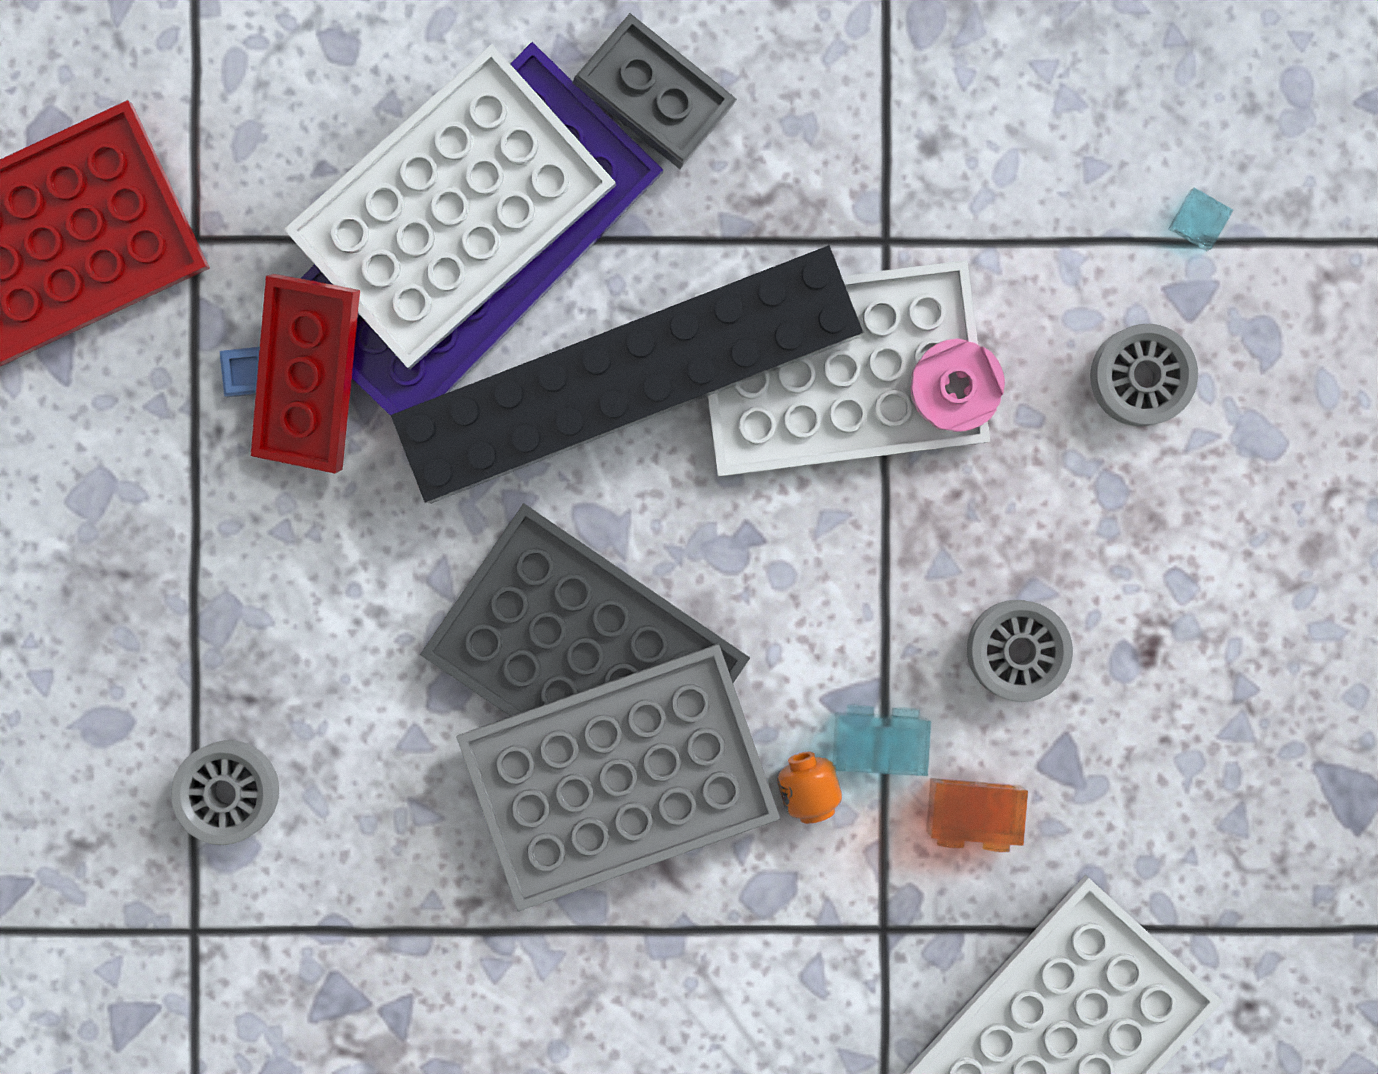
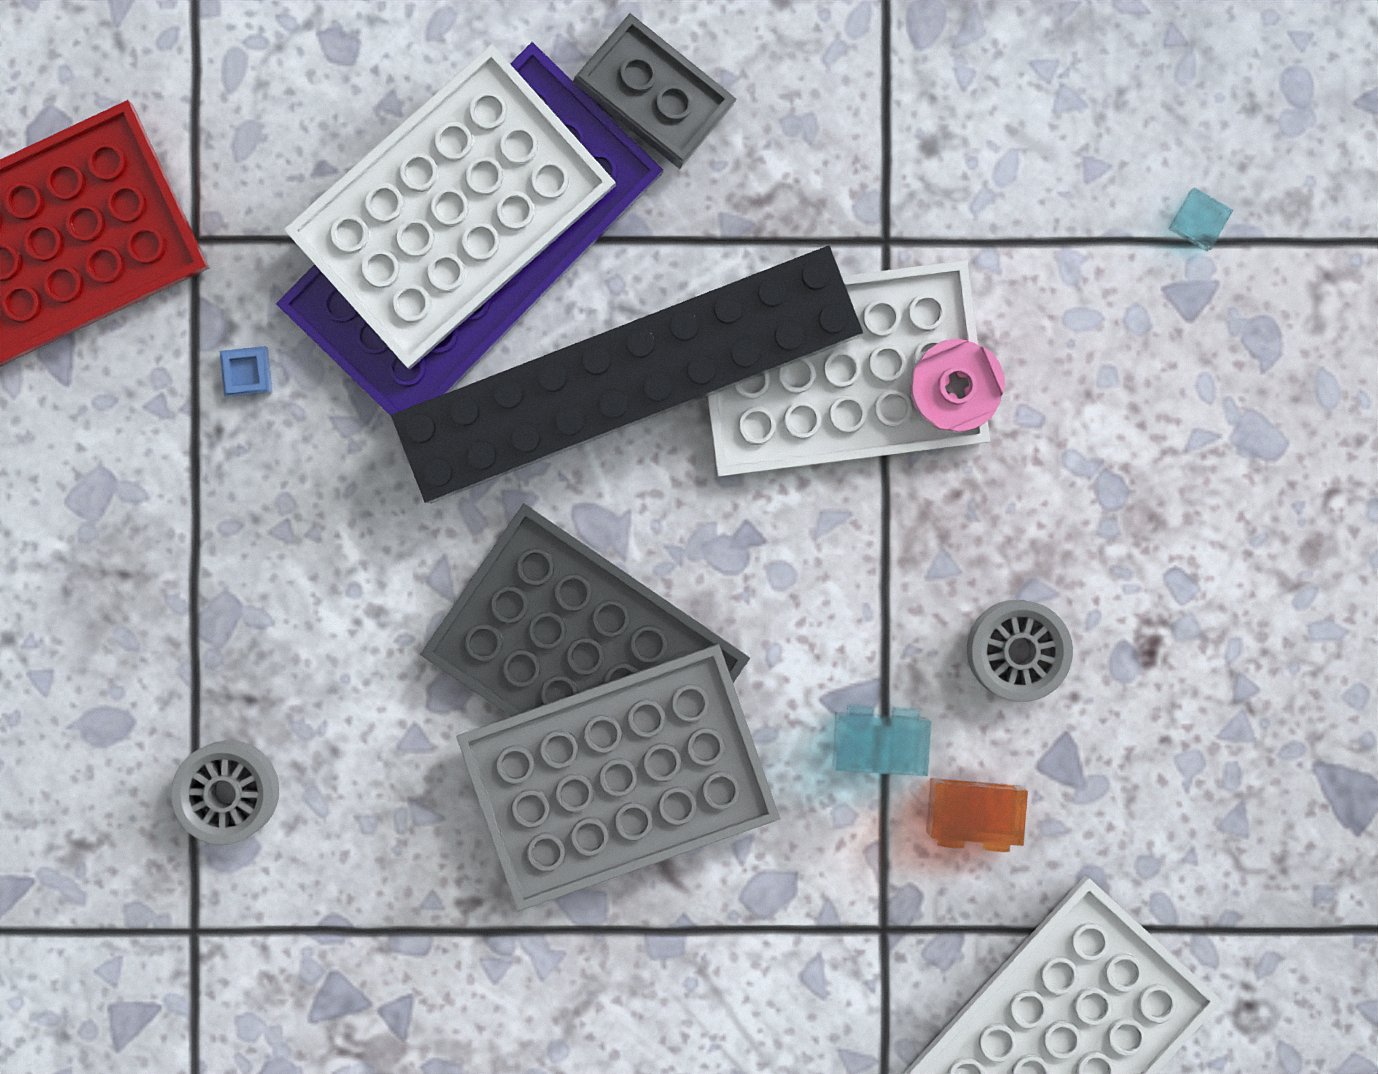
(304, 372): red plate -> none
(809, 788): orange head -> none
(1183, 384): light grey wheel -> none

